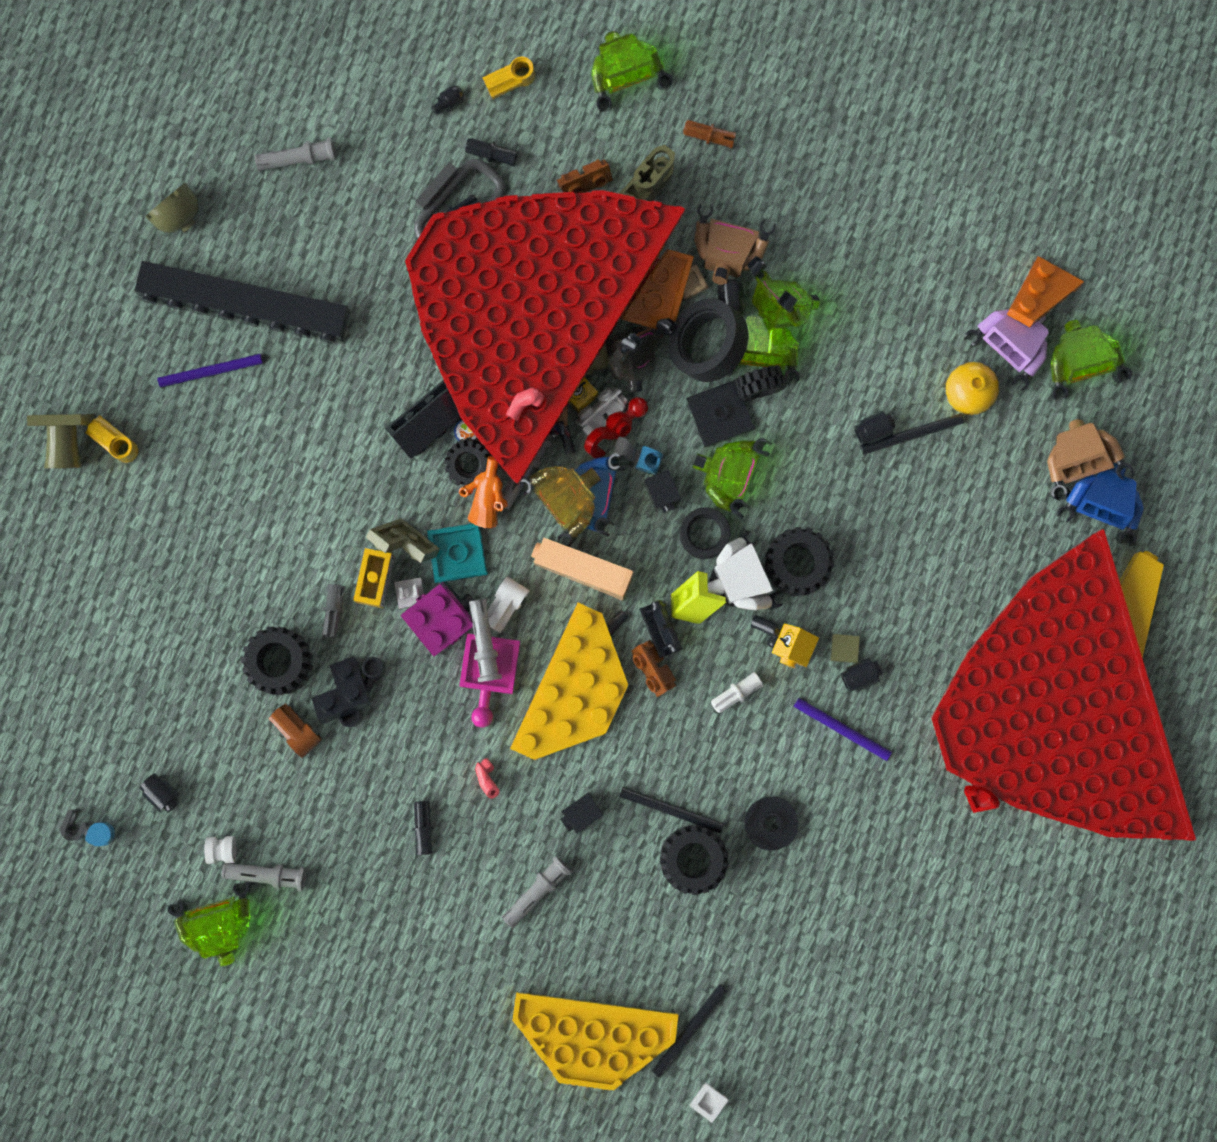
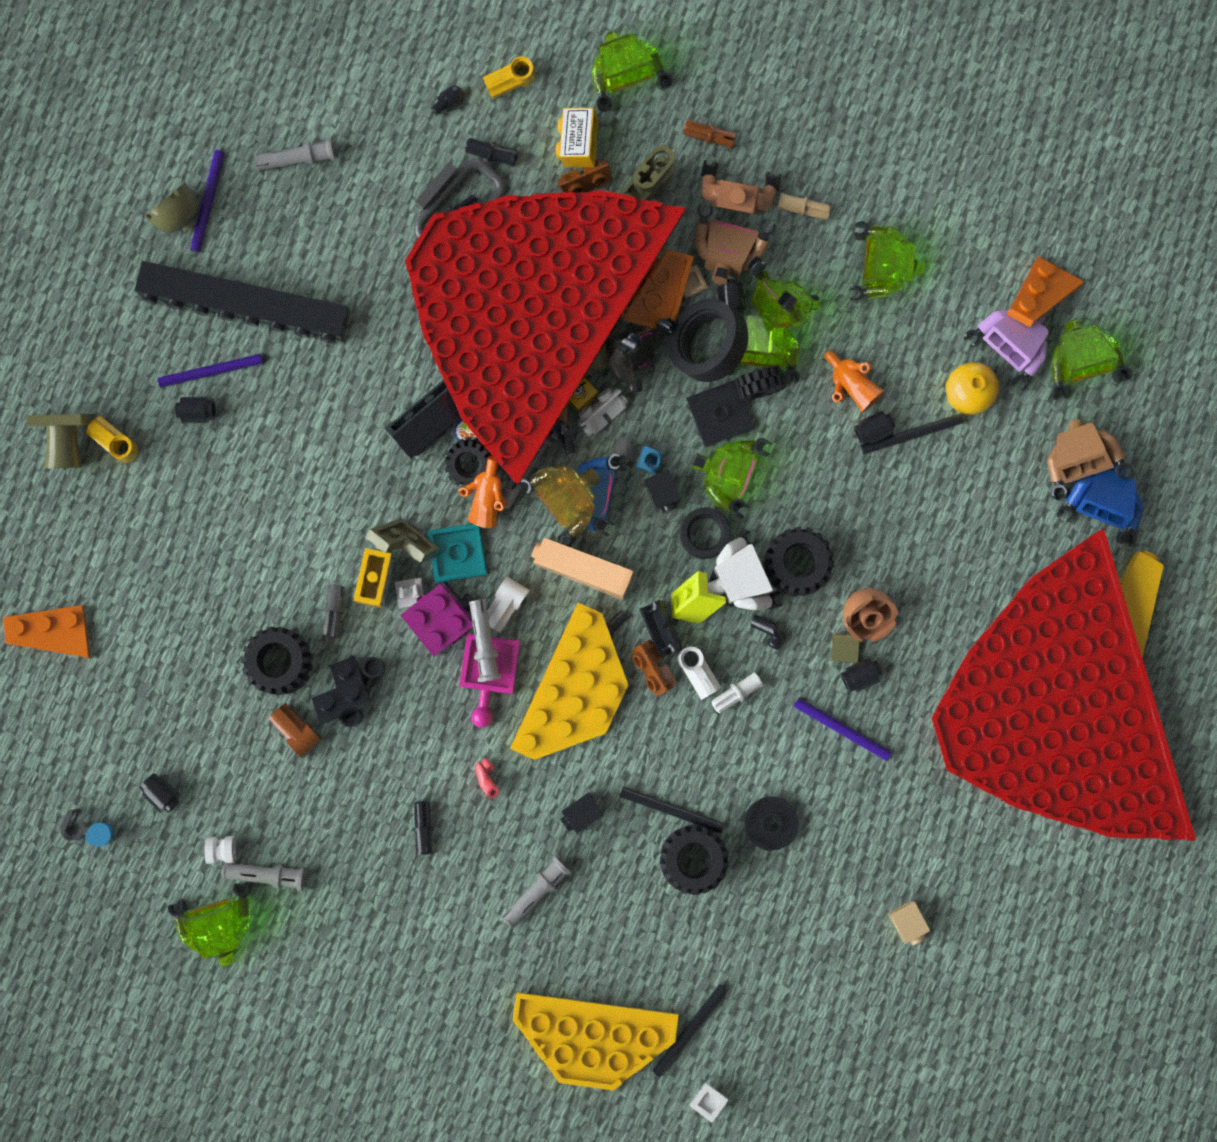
(50, 630): none -> orange wing
(195, 409): none -> black brick
(207, 201): none -> dark purple bar
(523, 399): coral arm -> none
(578, 137): none -> brick
(617, 425): red piece -> none
(699, 674): none -> white piece
(735, 195): none -> nougat torso
(795, 646): yellow brick -> none
(804, 207): none -> tan axle
(858, 385): none -> orange piece
(869, 614): none -> nougat cylinder
(887, 261): none -> clear neon green torso
(909, 923): none -> tan brick
(980, 798): red tile -> none

